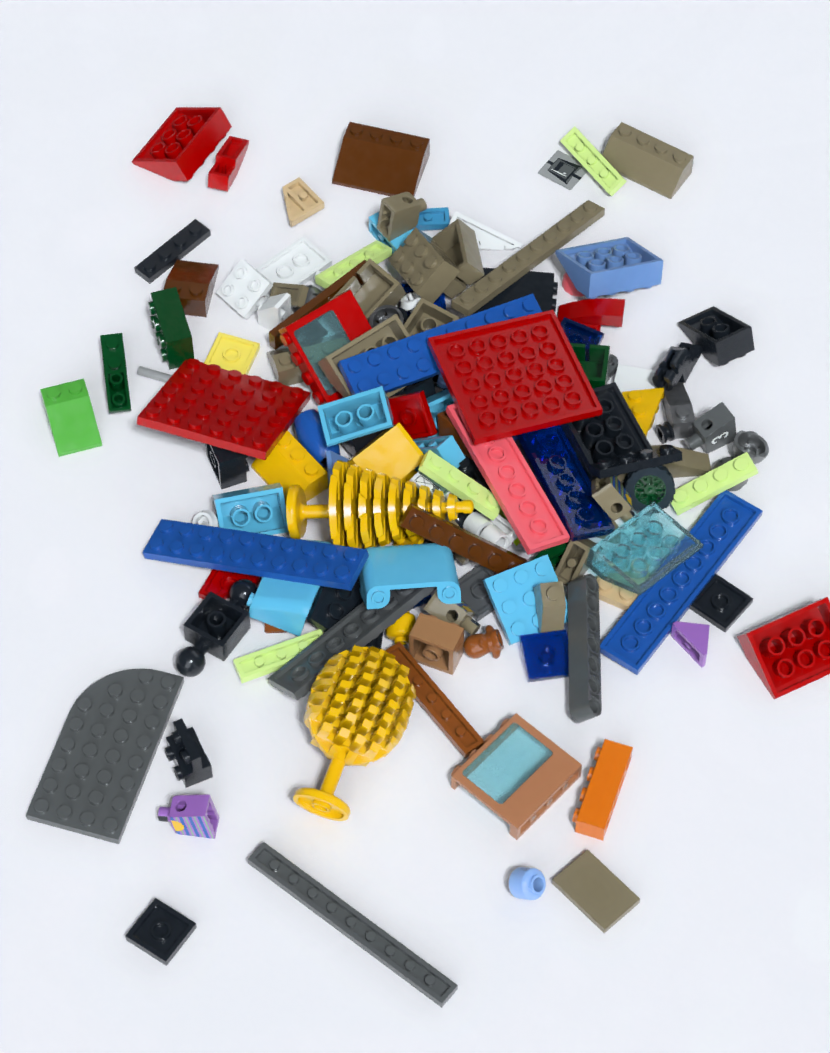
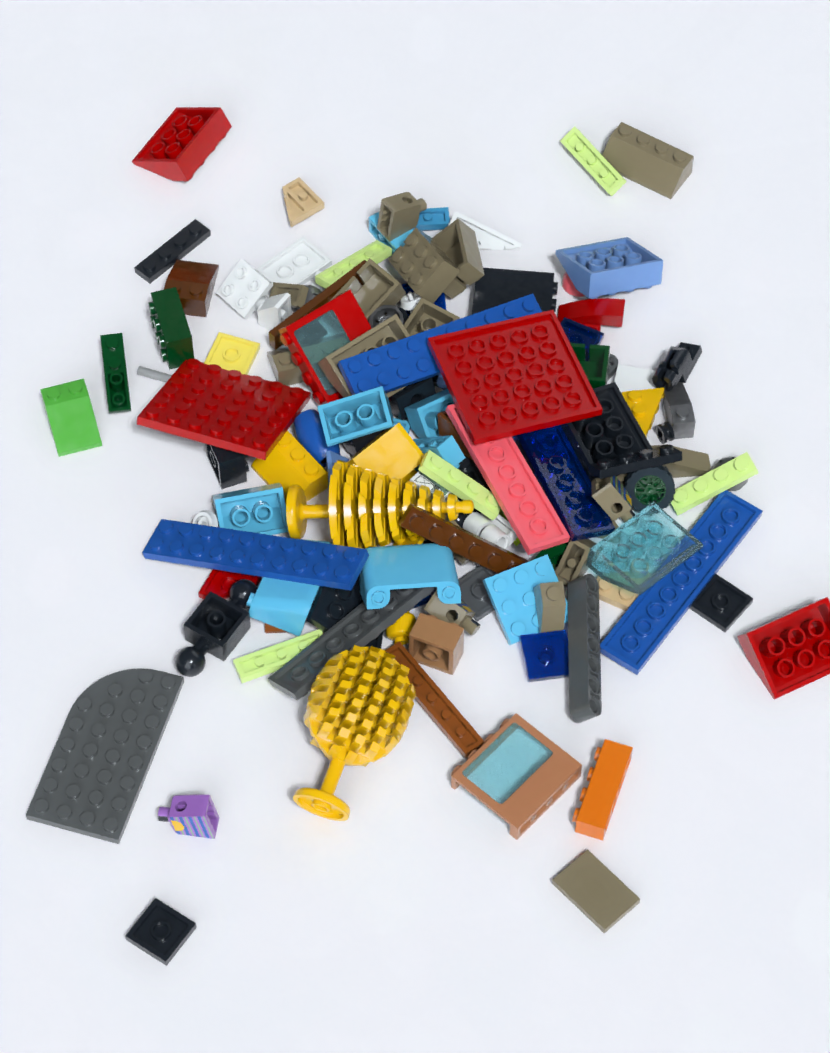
(188, 755): black brick -> none
(227, 163): red slope -> none
(353, 924): dark grey plate -> none
(381, 160): reddish brown slope -> none
(413, 414): red tile -> none
(484, 643): dark orange animal -> none
(527, 258): dark tan plate -> none
(527, 883): light blue head -> none
(563, 170): sticker -> none
(692, 639): medium lavender slope -> none
(713, 430): dark grey torso -> none
(719, 335): black slope -> none
(753, 442): flat silver helmet -> none

